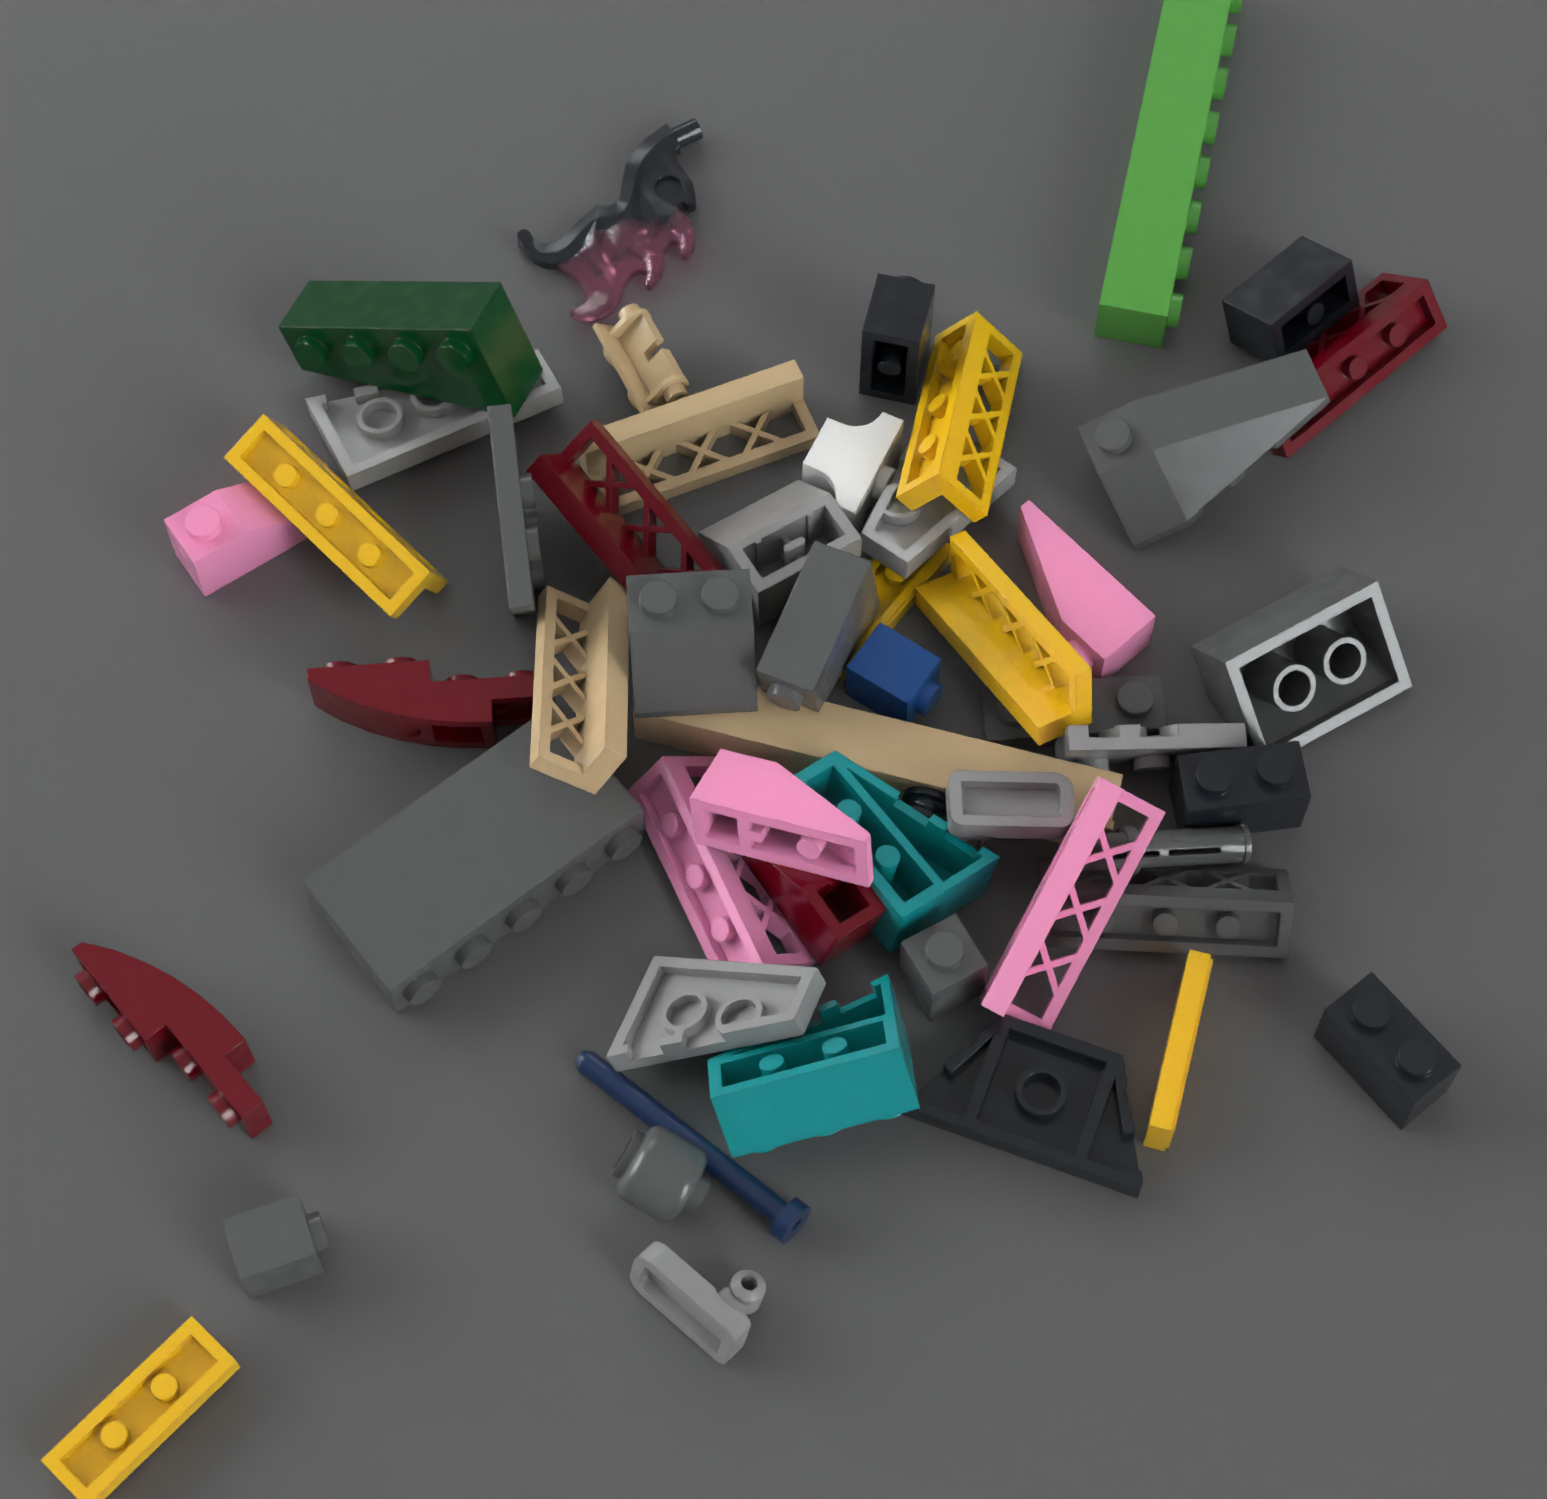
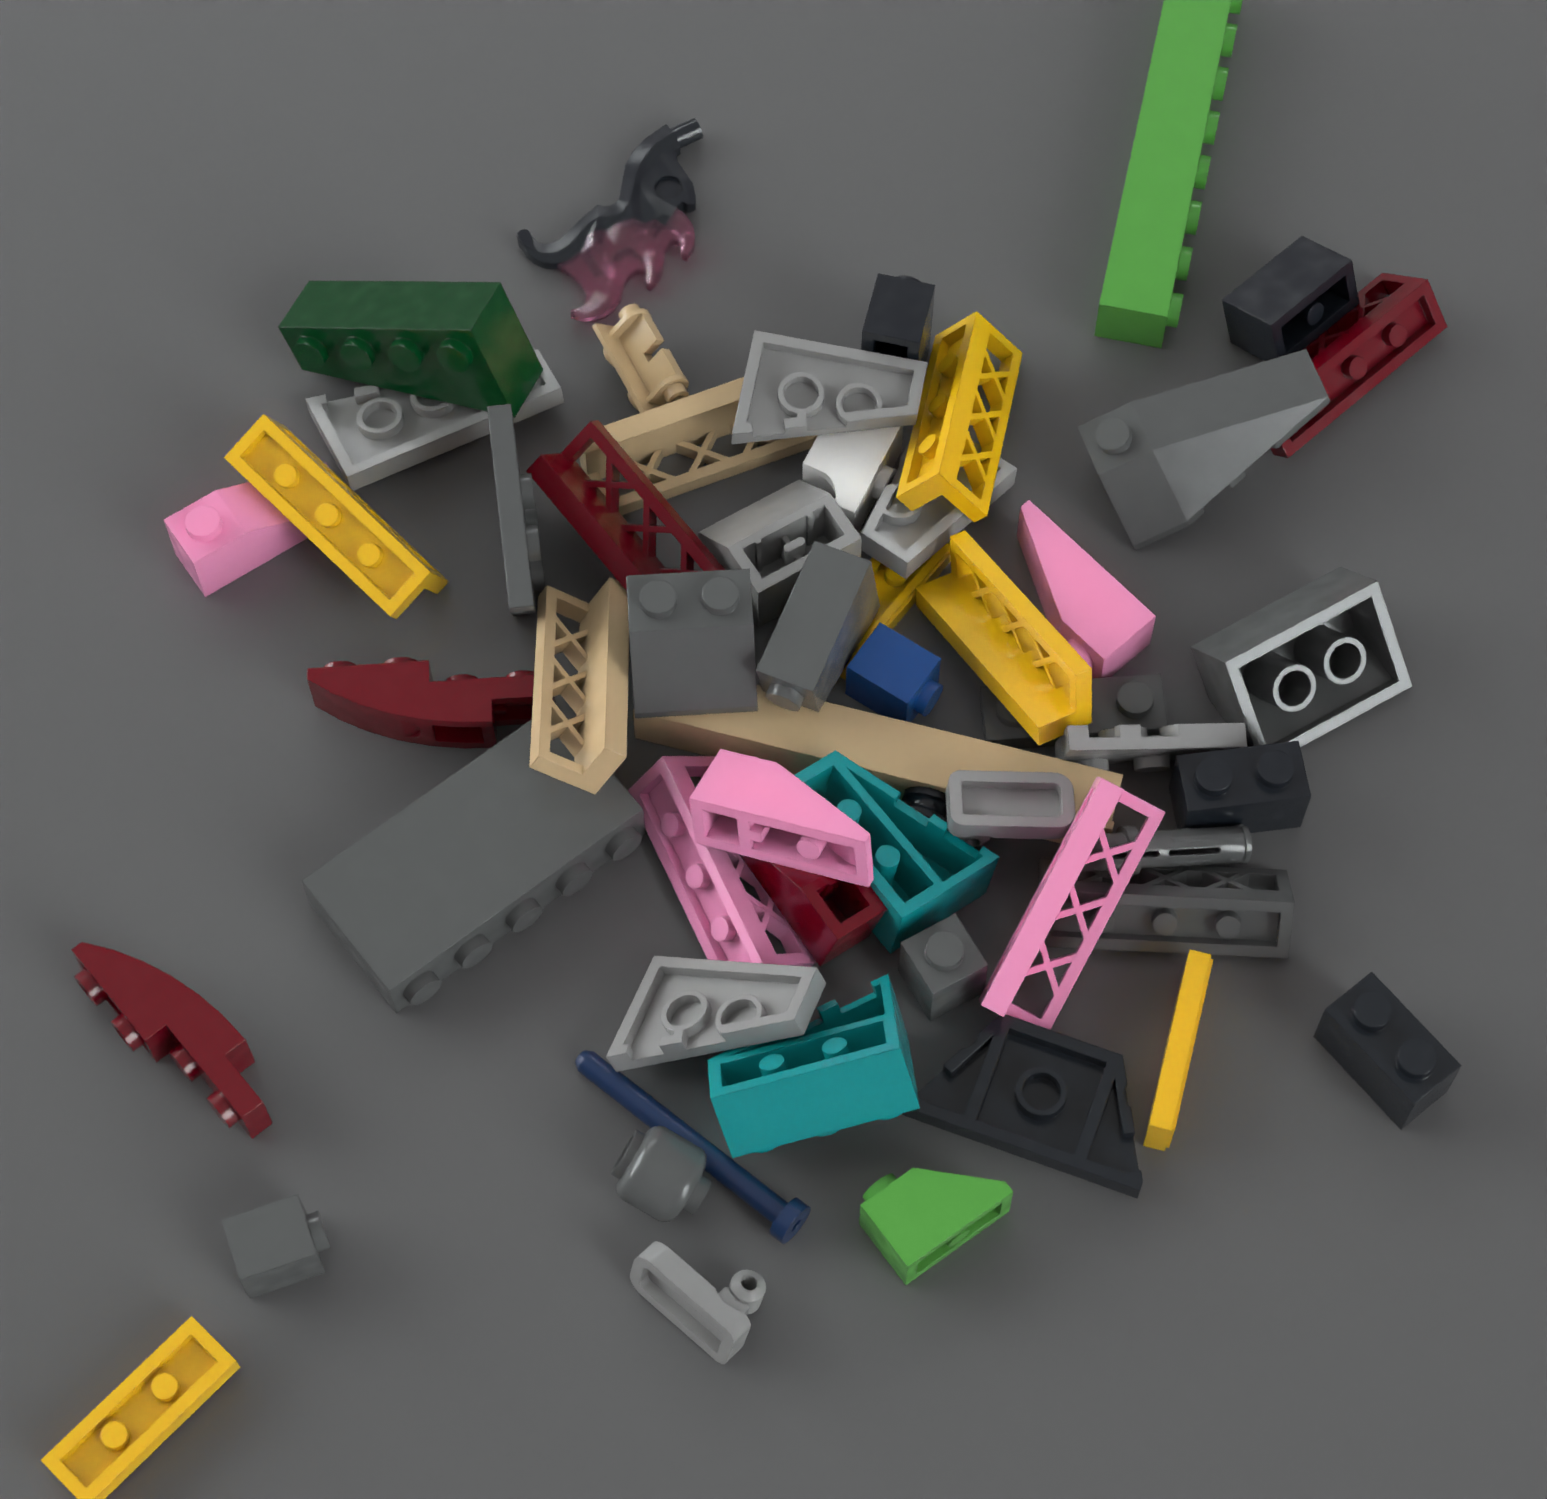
(822, 389): none -> light grey wing
(929, 1215): none -> bright green slope

